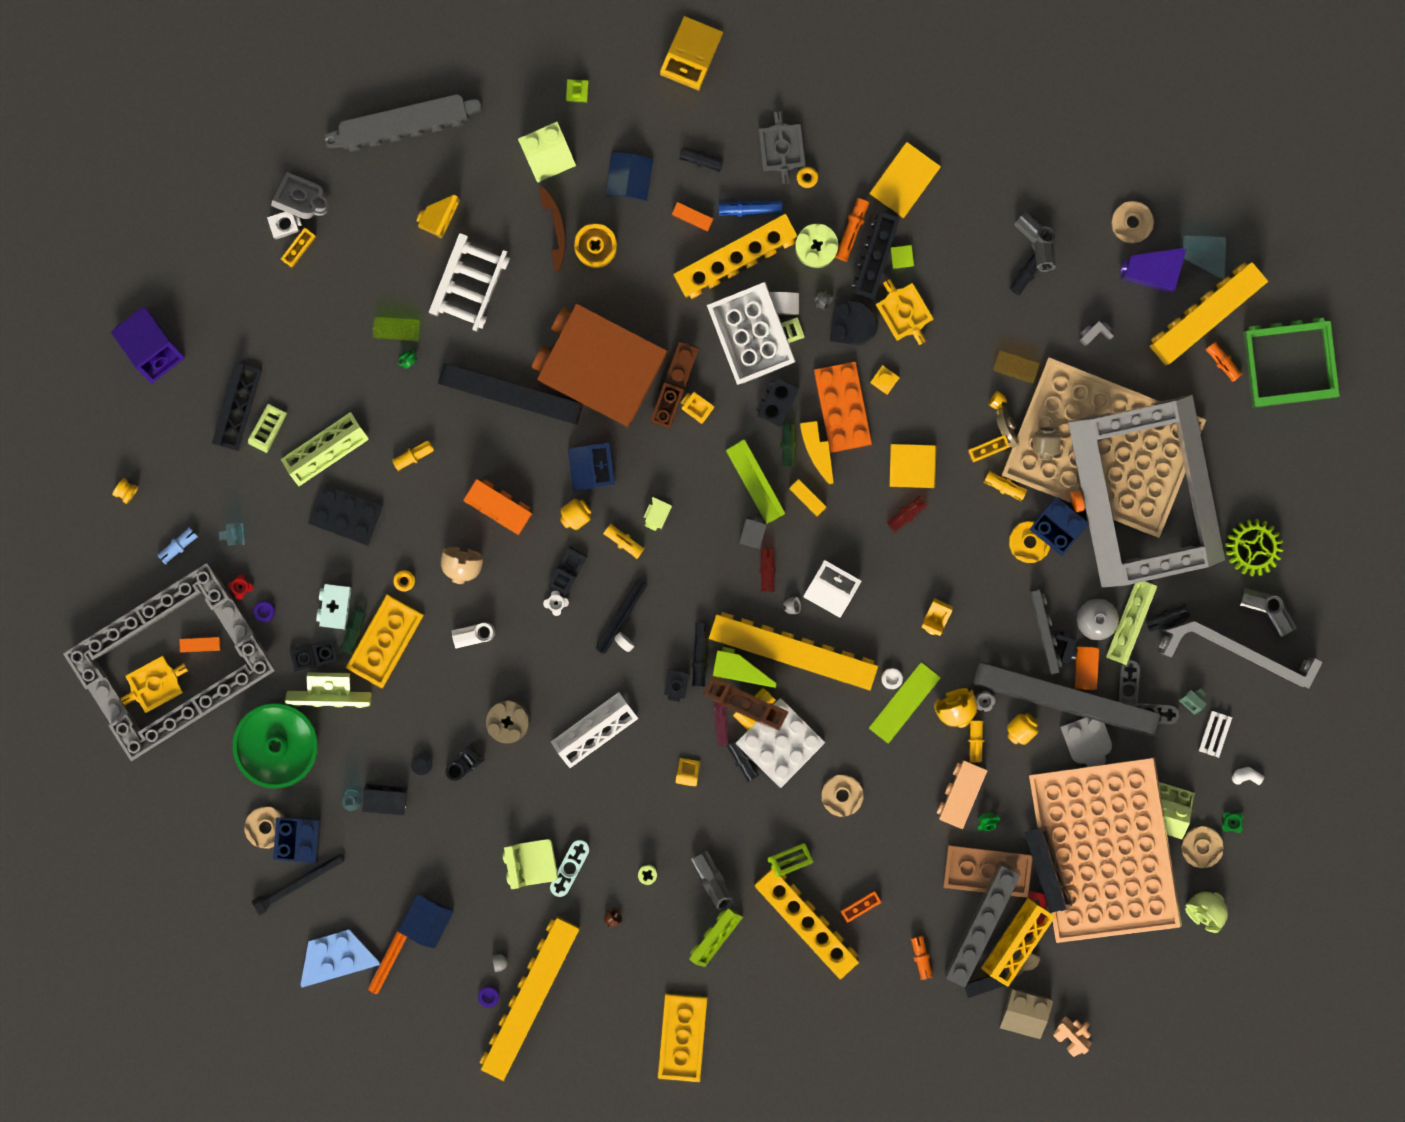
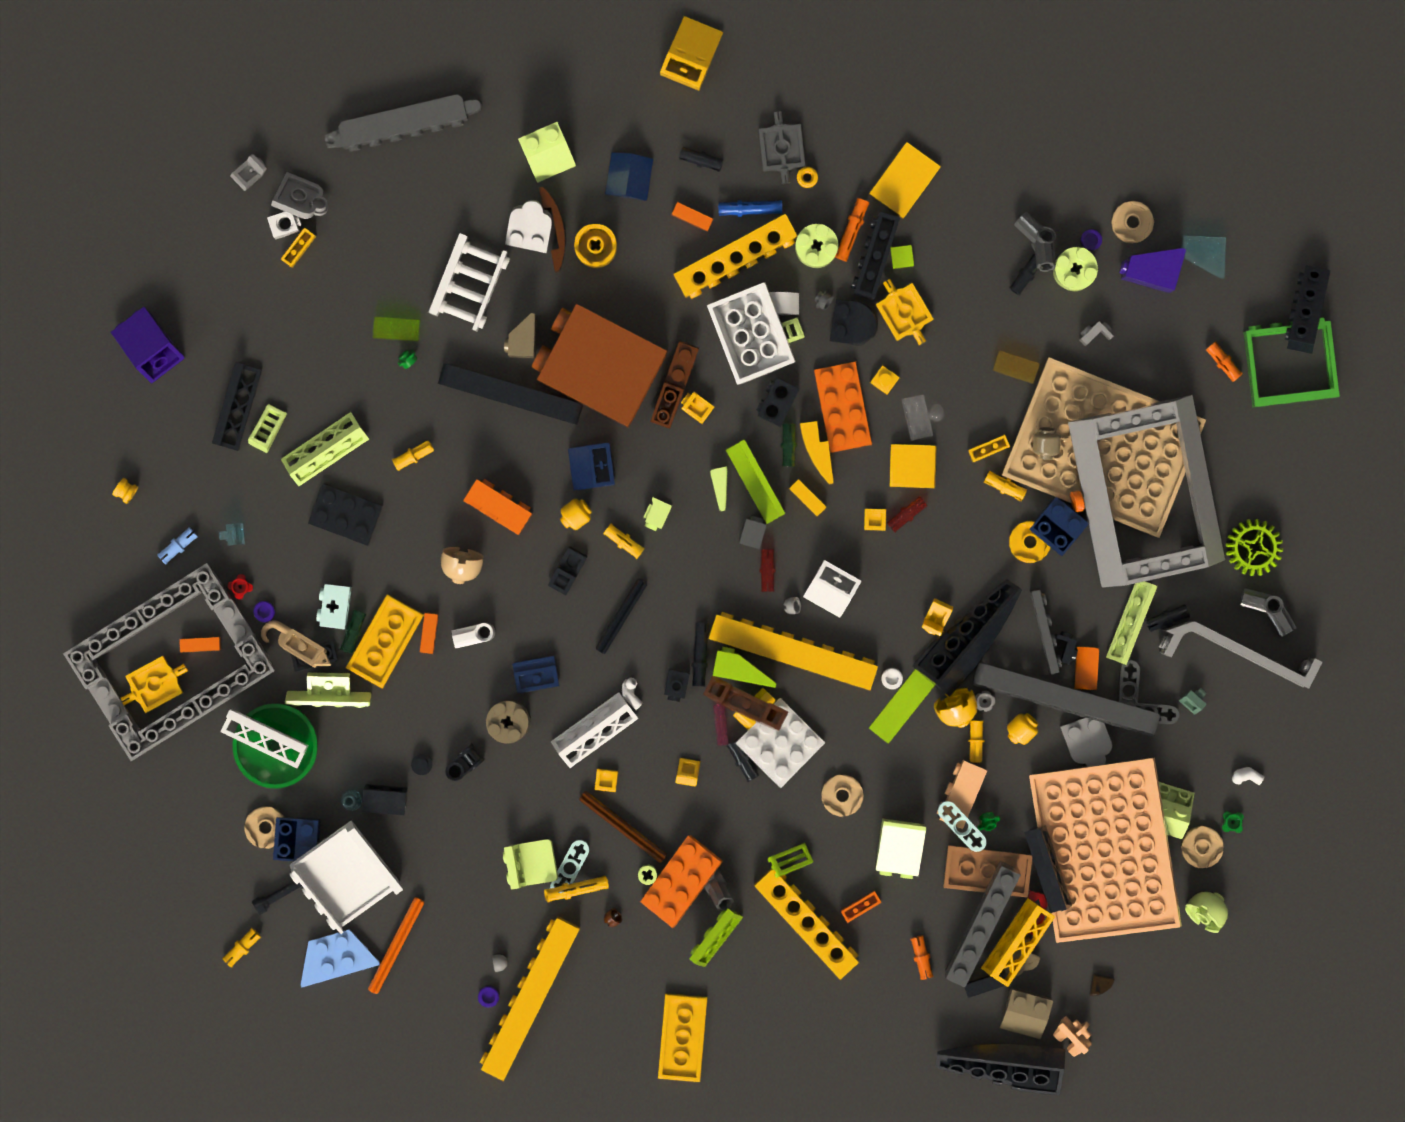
(241, 947): none -> yellow pin
(249, 172): none -> light grey bracket
(267, 731): none -> white fence
(297, 644): none -> tan plate
(344, 876): none -> white panel
(411, 580): yellow plate -> none
(425, 921): dark blue slope -> none
(429, 633): none -> orange piece
(438, 216): yellow slope -> none
(522, 339): none -> dark tan slope
(529, 227): none -> plate
(535, 674): none -> dark blue plate
(562, 602): white plate -> none
(575, 889): none -> yellow pin
(577, 91): lime tile -> none
(606, 780): none -> yellow tile
(622, 826): none -> reddish brown axle
(624, 642): white tile -> none
(628, 693): none -> white arm
(681, 881): none -> orange plate
(719, 480): none -> yellowish green slope
(875, 519): none -> yellow plate
(900, 848): none -> slope
(919, 418): none -> clear plate
(947, 818): none -> light aqua beam
(962, 647): none -> black wedge
(996, 400): yellow hinge -> none
(1007, 427): dark tan plate -> none
(1019, 1065): none -> black wedge
(1086, 275): none -> yellowish green brick
(1091, 239): none -> dark purple tile
(1097, 619): light grey cylinder -> none
(1100, 984): none -> dark brown tile
(1212, 310): yellow brick -> none
(1223, 735): white tile -> none
(1308, 309): none -> black brick

